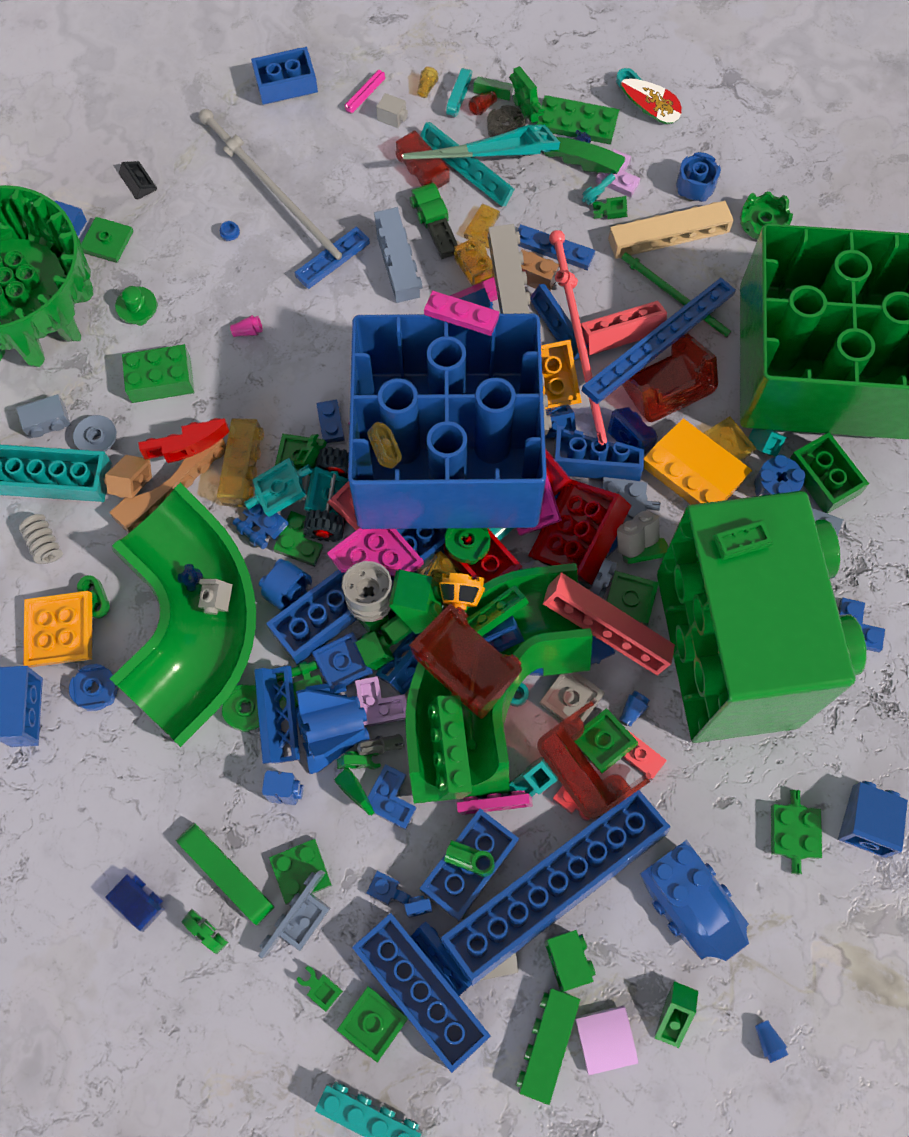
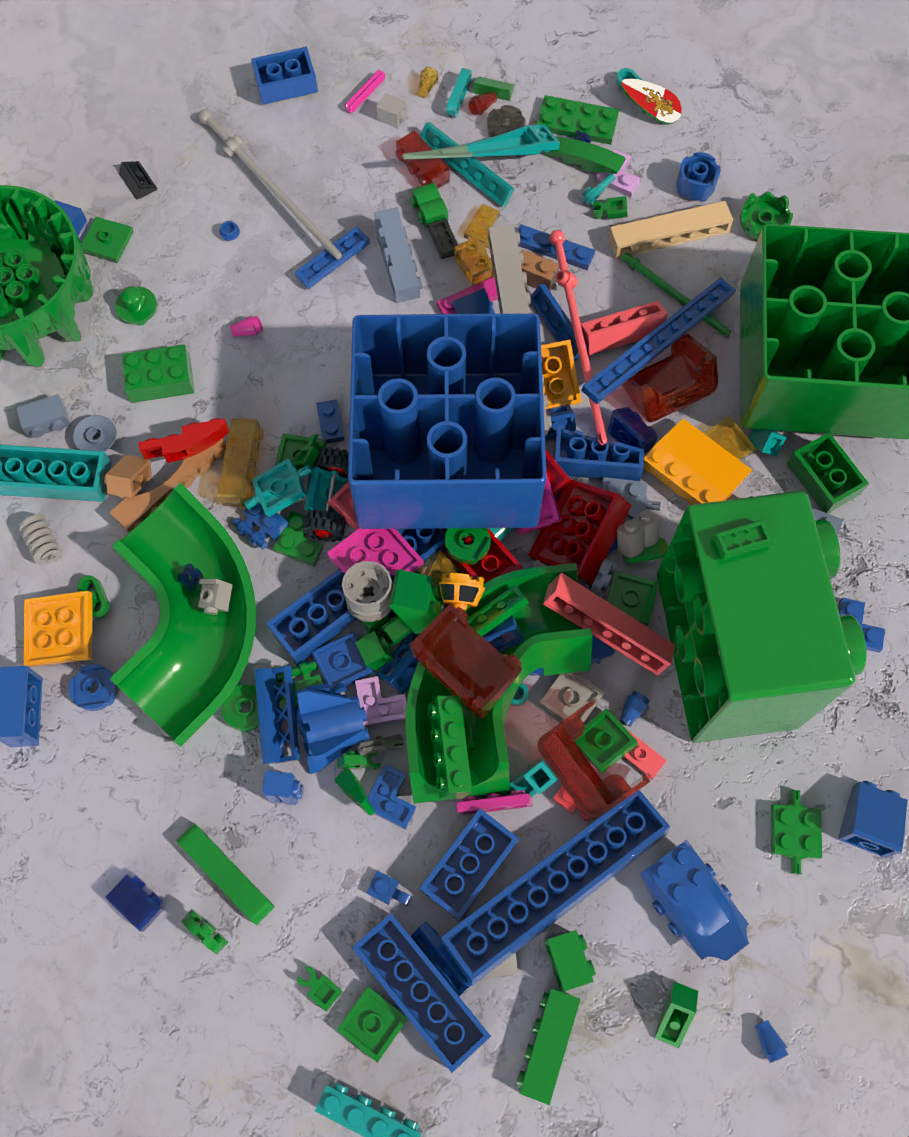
(284, 584): blue brick -> none
(295, 866): green plate -> none
(301, 920): sand blue bracket -> none
(384, 445): clear yellow plate -> none
(418, 906): blue plate -> none
(461, 313): dark pink plate -> none
(467, 858): green piece -> none
(526, 95): green plate -> none
(606, 1040): lavender slope -> none
(779, 476): blue brick -> none

